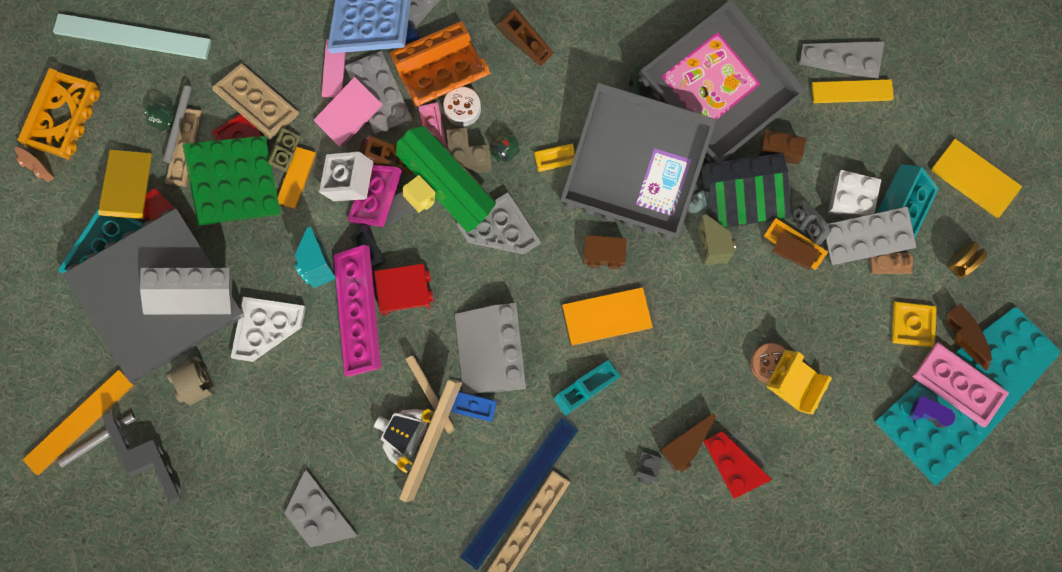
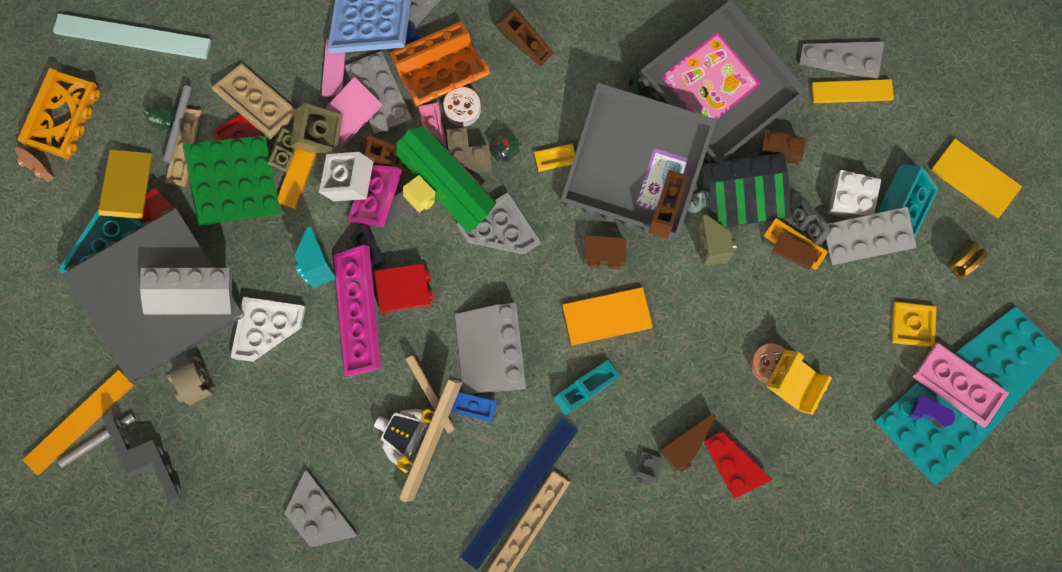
(316, 130): none -> olive slope
(668, 204): none -> reddish brown slope
(892, 263): medium nougat plate -> none
(969, 336): reddish brown slope -> none

